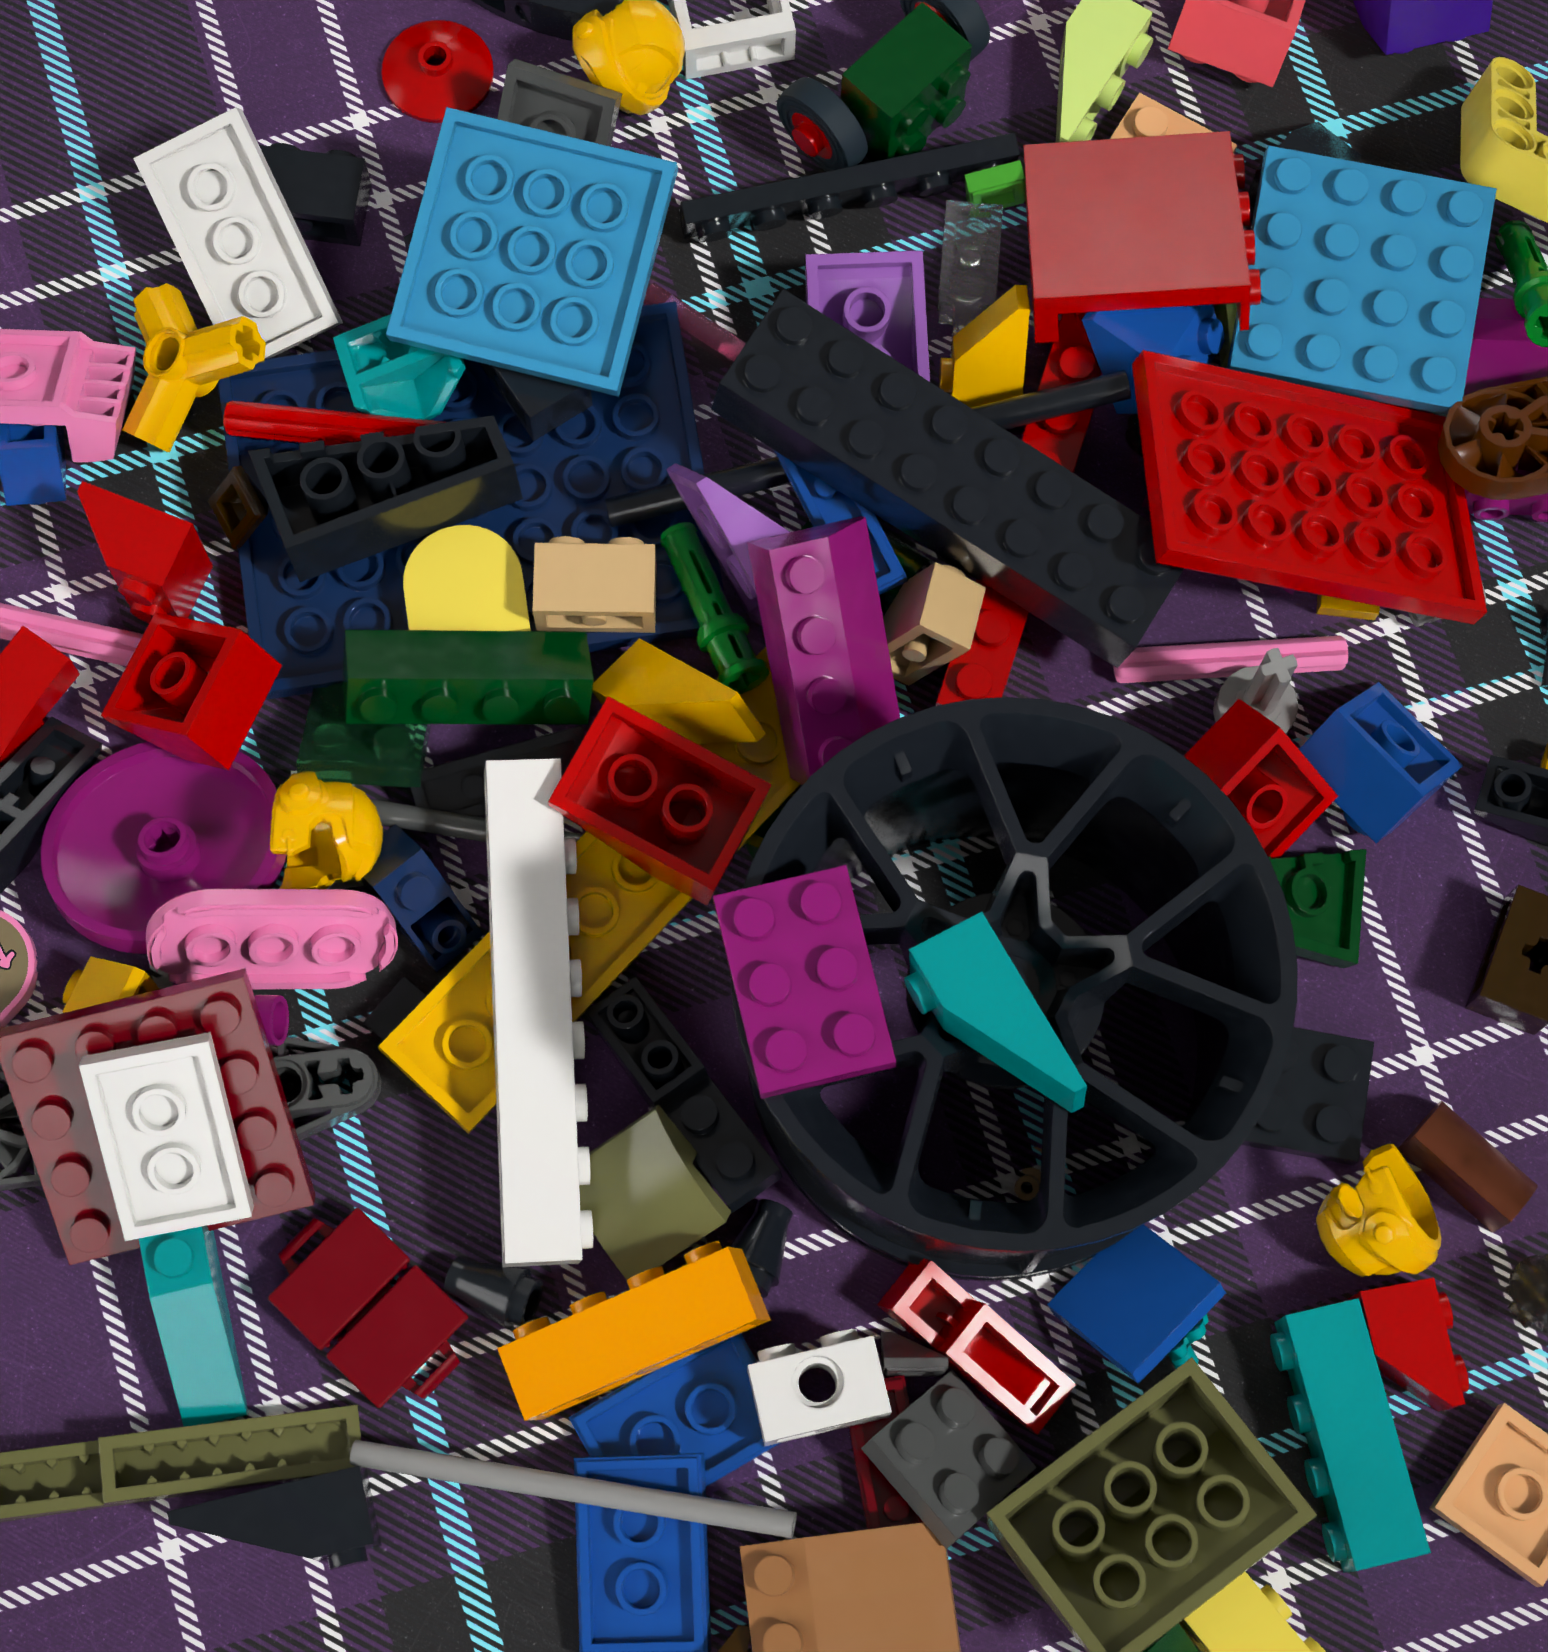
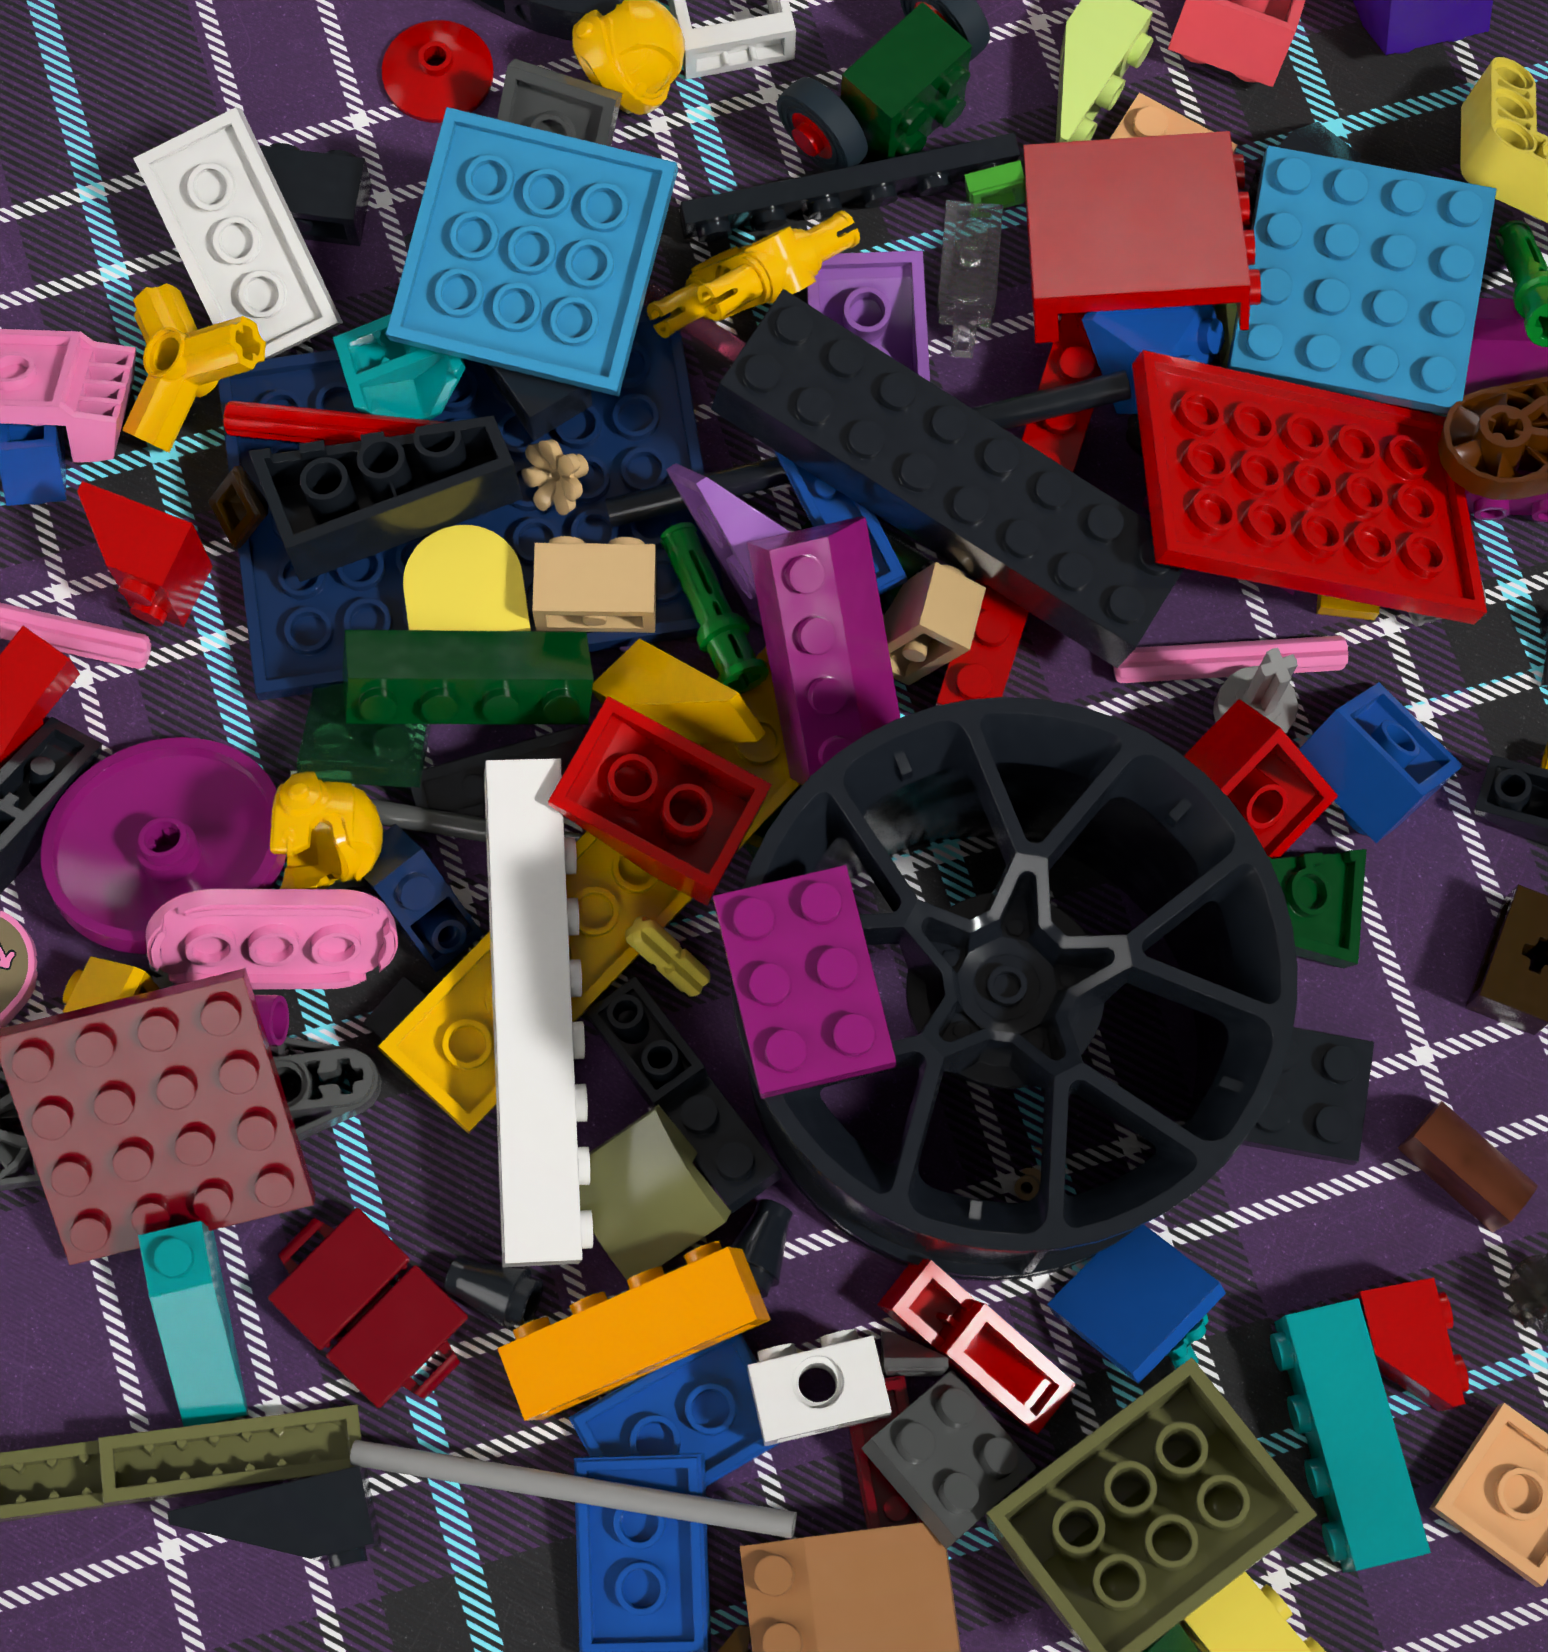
(167, 1136): white plate -> none
(193, 689): red slope -> none
(554, 475): none -> tan plant
(666, 954): none -> light yellow piece
(753, 274): none -> yellow piece
(988, 1007): teal slope -> none
(990, 353): yellow slope -> none
(1382, 1223): yellow helmet -> none

